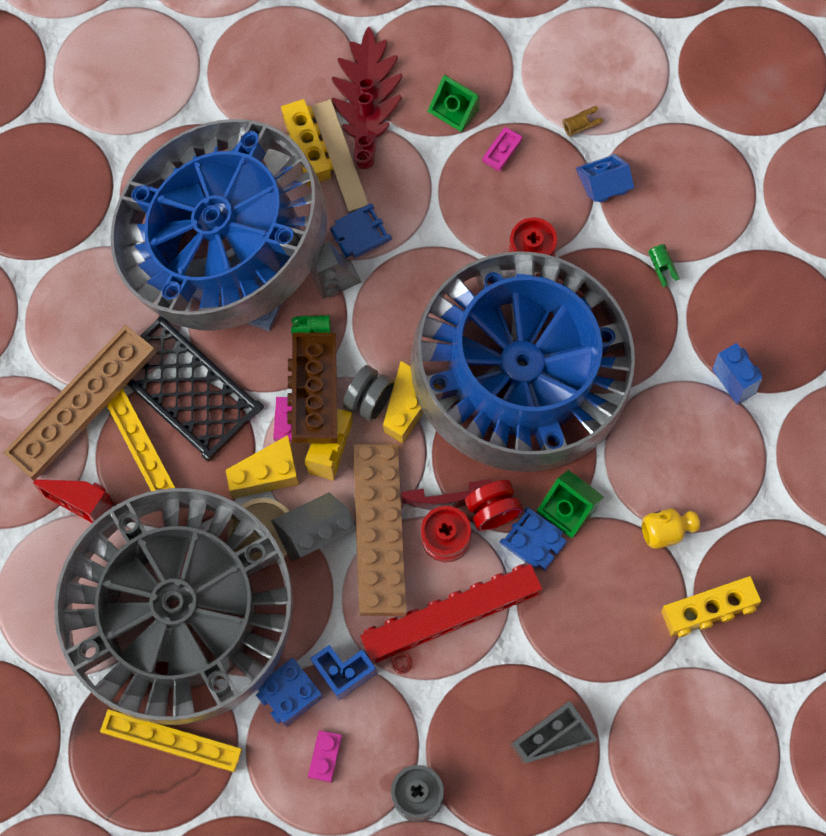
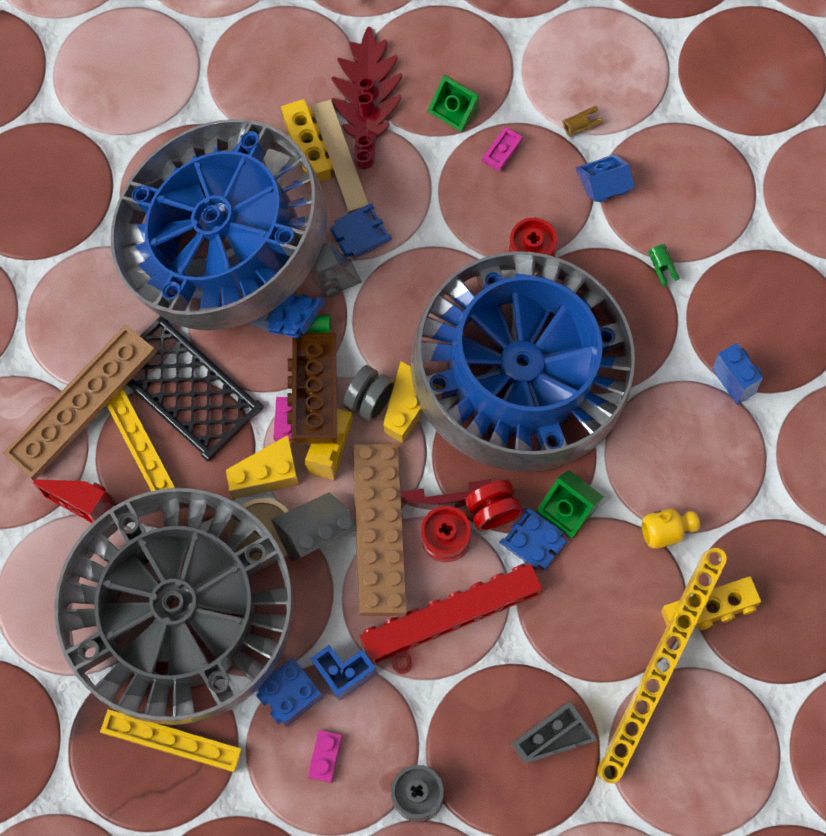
(294, 315): none -> blue plate
(652, 671): none -> yellow beam

